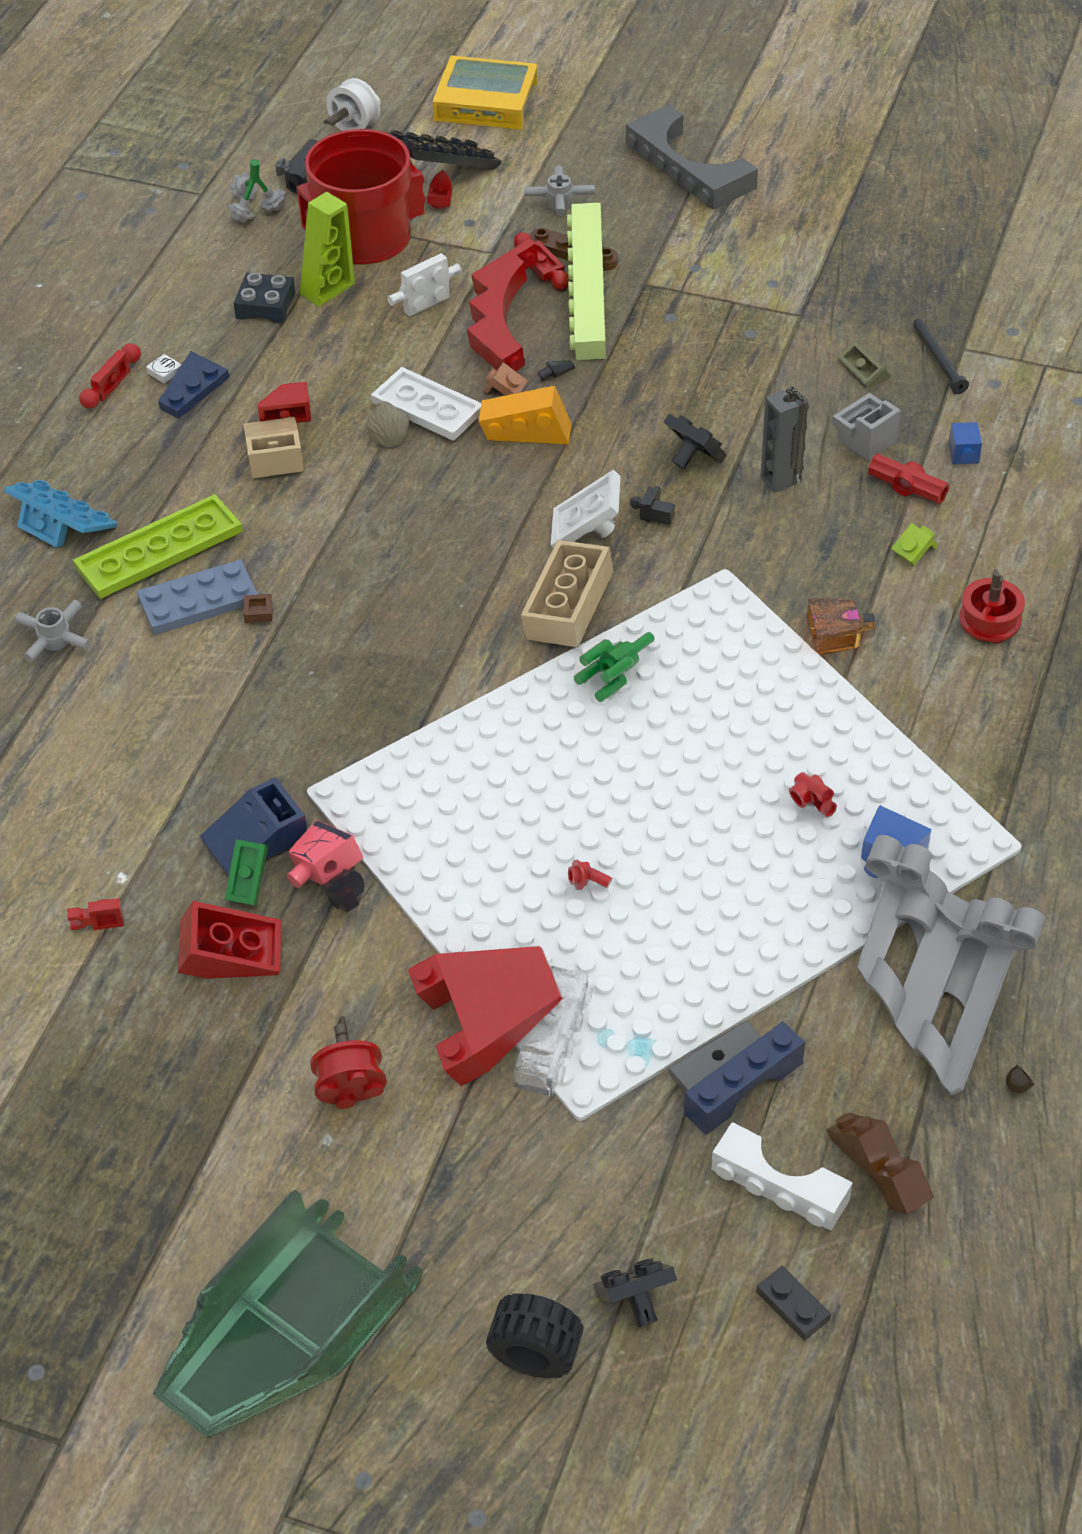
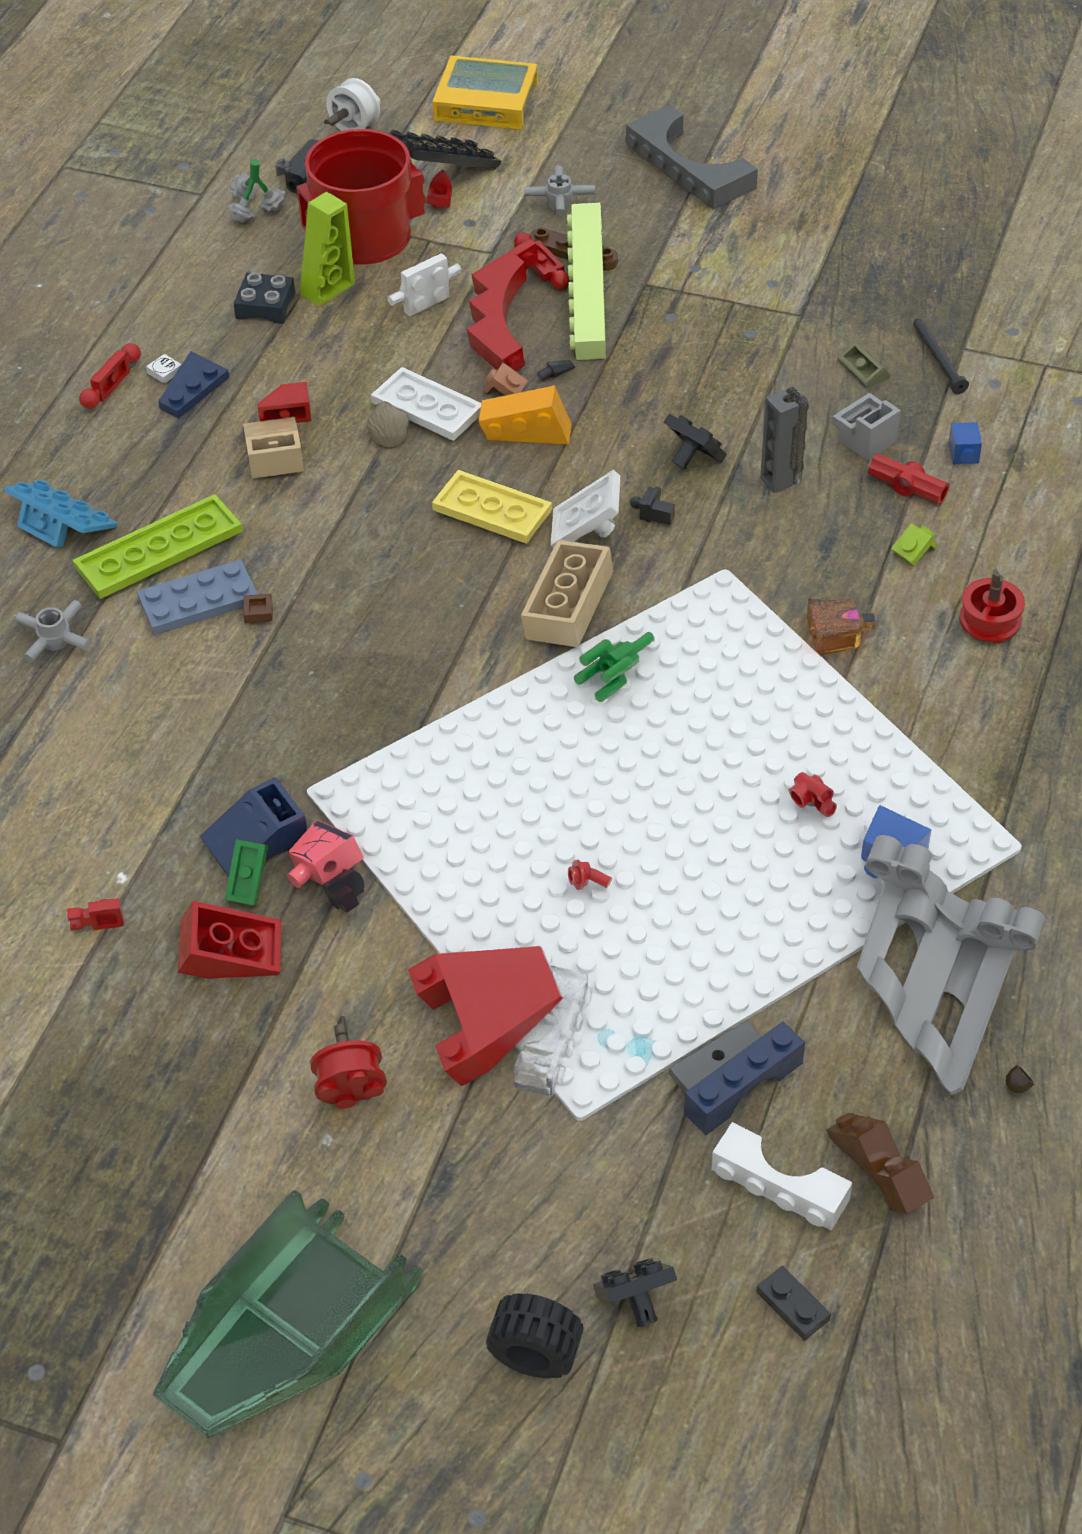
(492, 506): none -> light yellow plate

